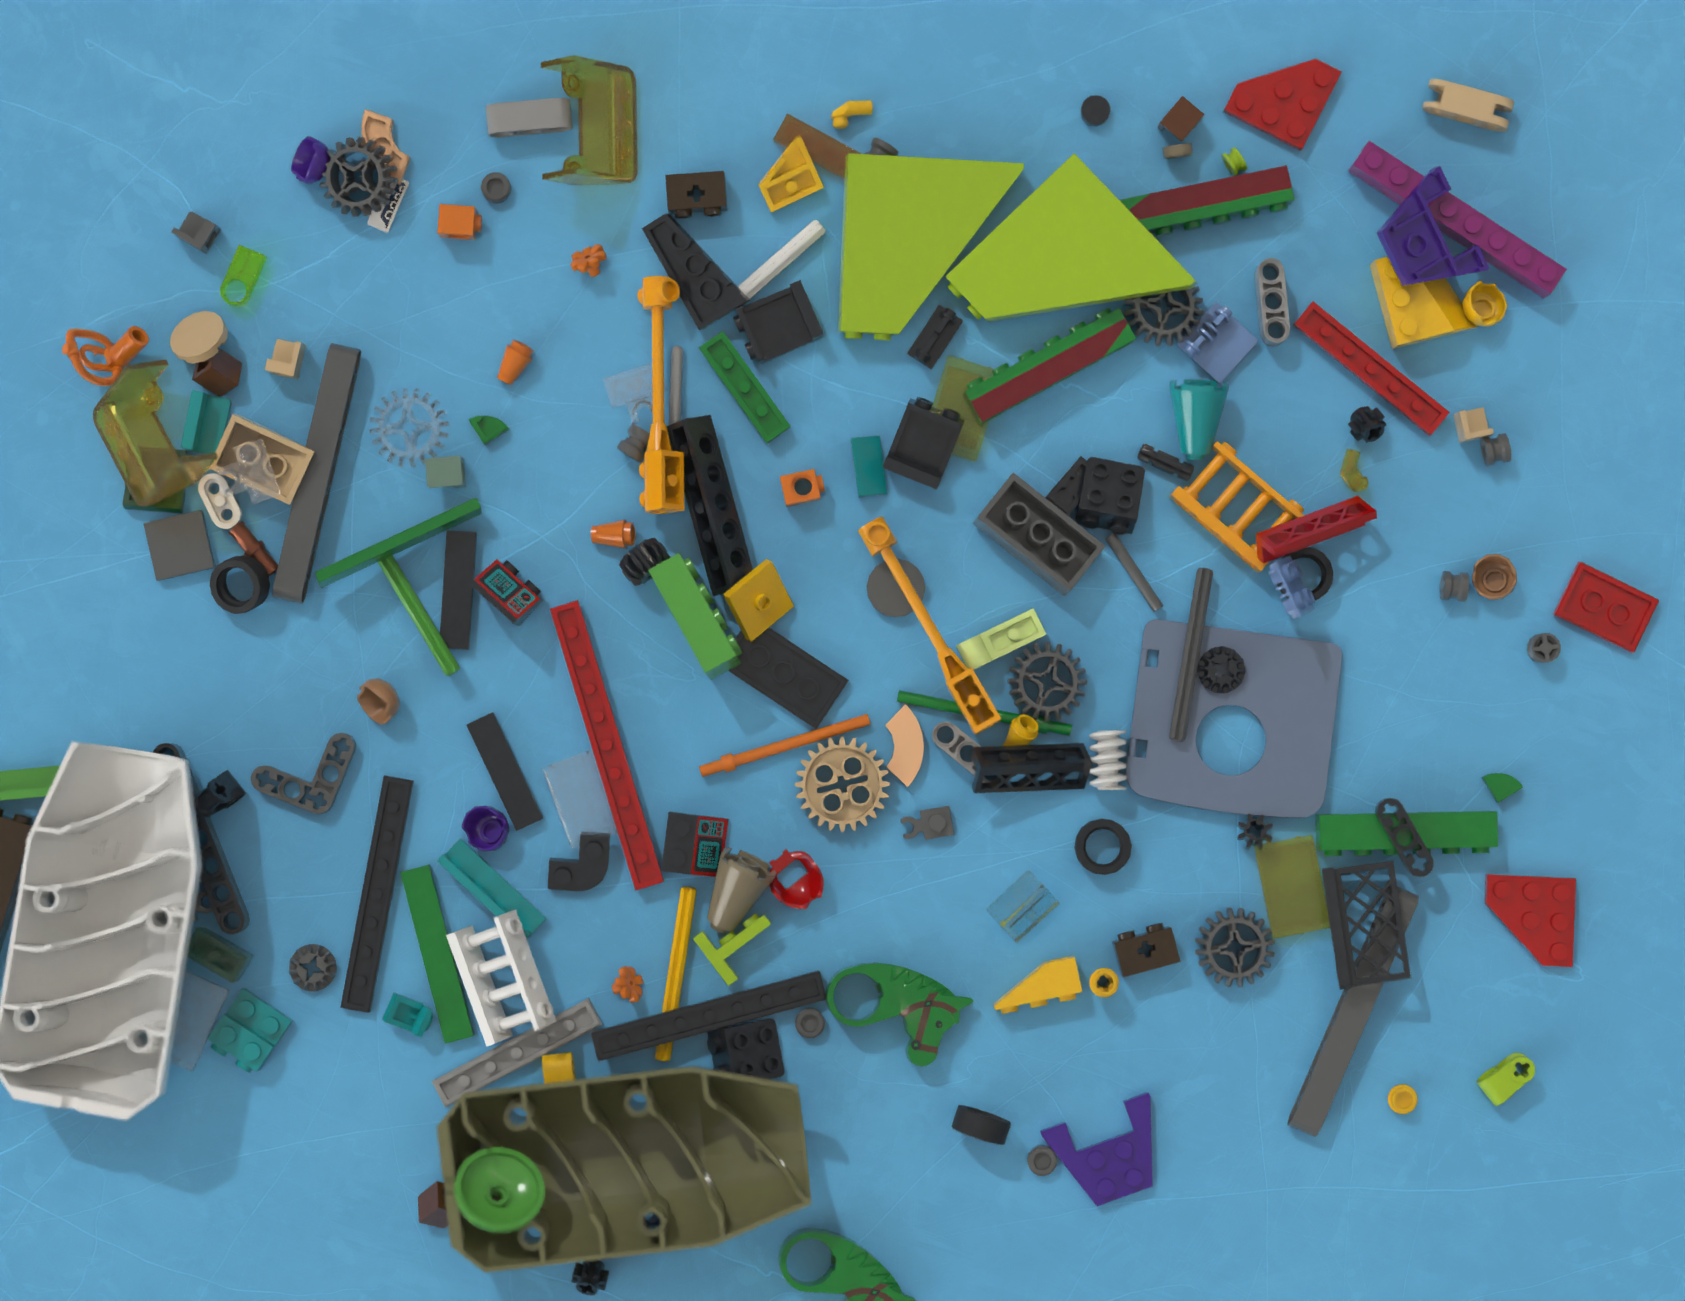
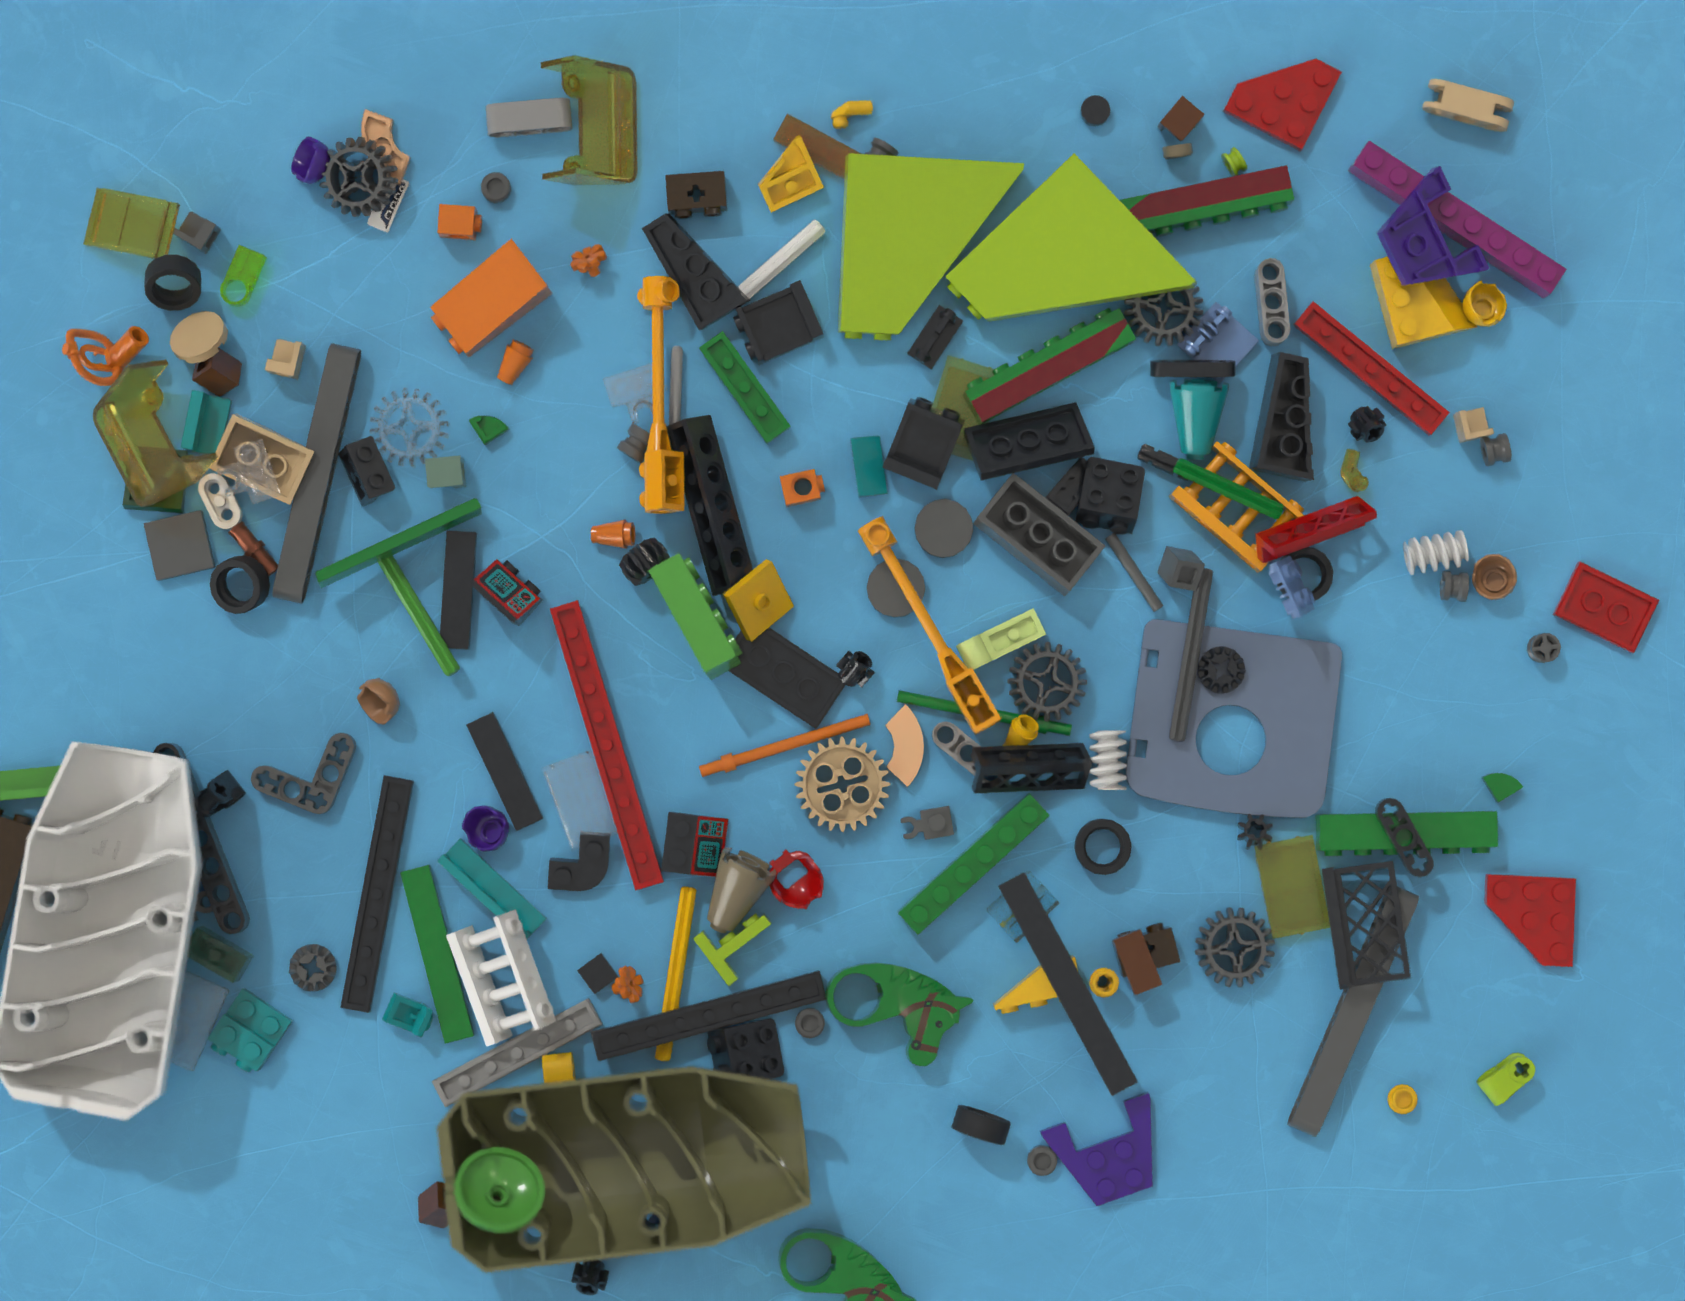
(131, 223): none -> clear yellow piece
(172, 299): none -> black tyre
(366, 470): none -> black bracket
(490, 299): none -> orange slope
(597, 973): none -> black tile
(855, 668): none -> black gear
(943, 528): none -> dark grey tile
(973, 863): none -> green brick
(1028, 441): none -> black plate
(1067, 984): none -> black tile
(1137, 962): none -> reddish brown tile
(1181, 568): none -> dark grey panel
(1192, 368): none -> black beam
(1228, 488): none -> green axle
(1284, 422): none -> black wedge
(1435, 551): none -> white piece

